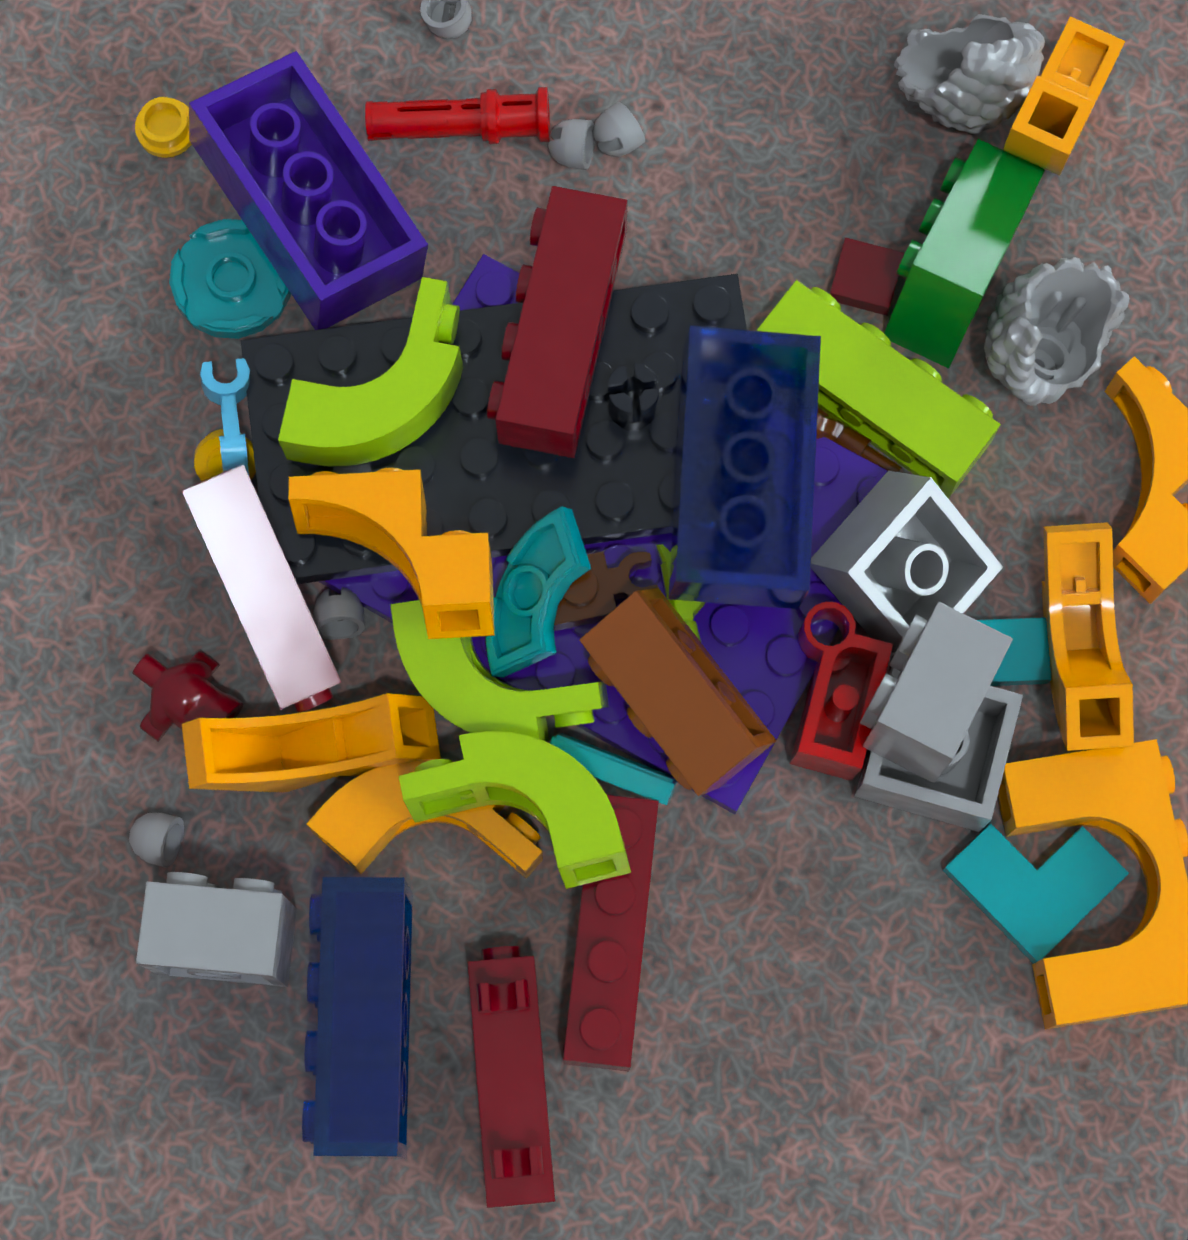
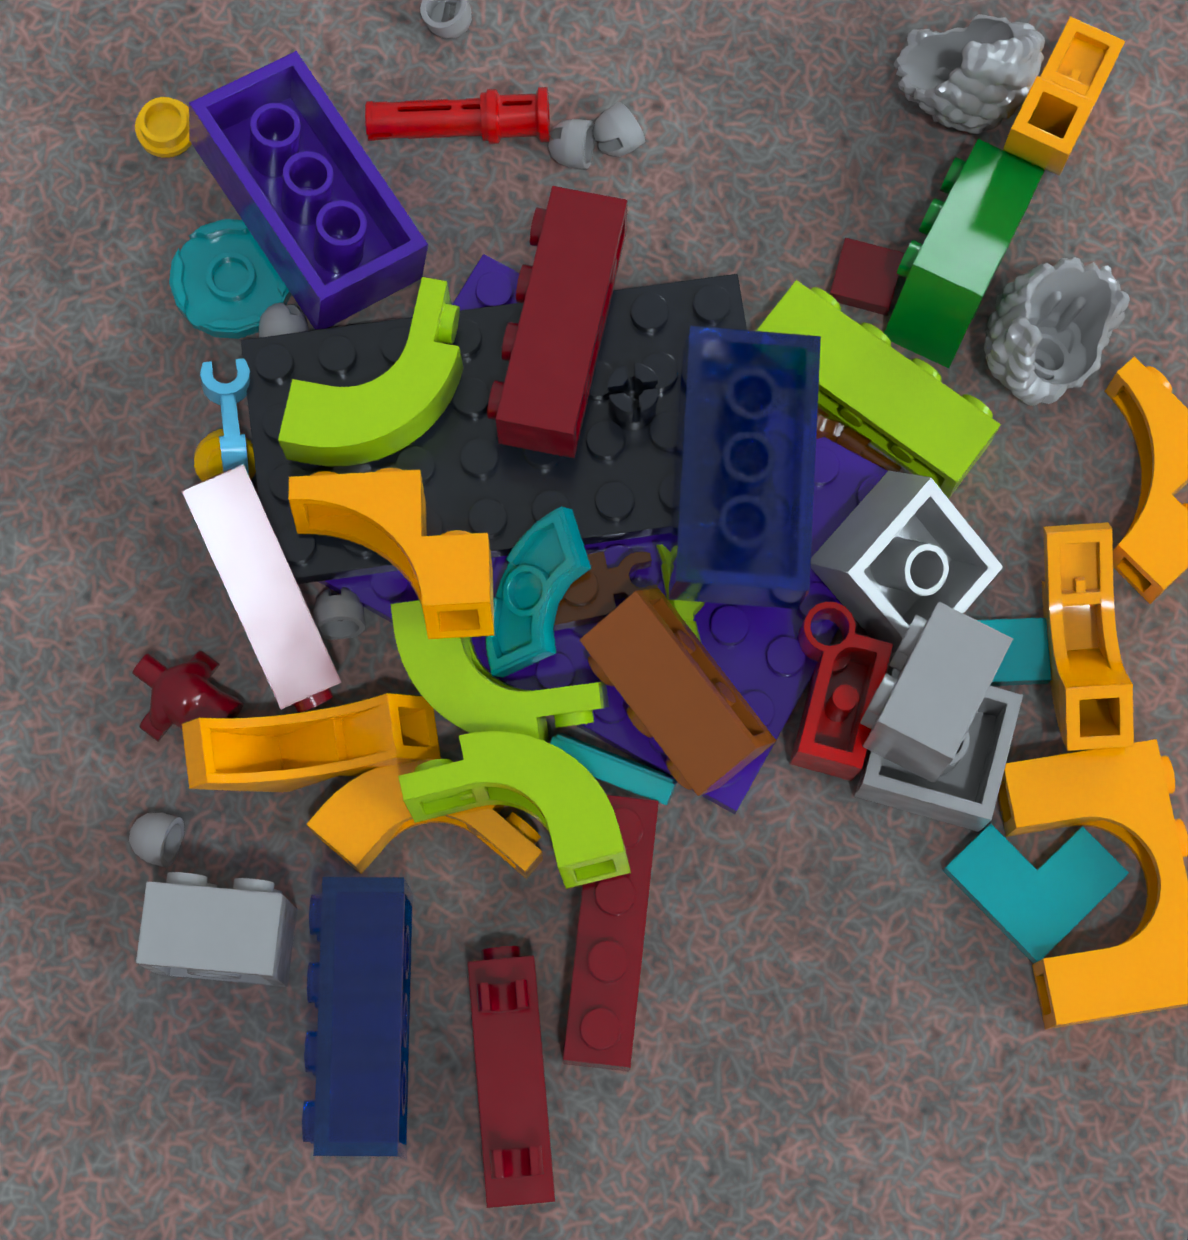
(281, 320): none -> light grey hinge

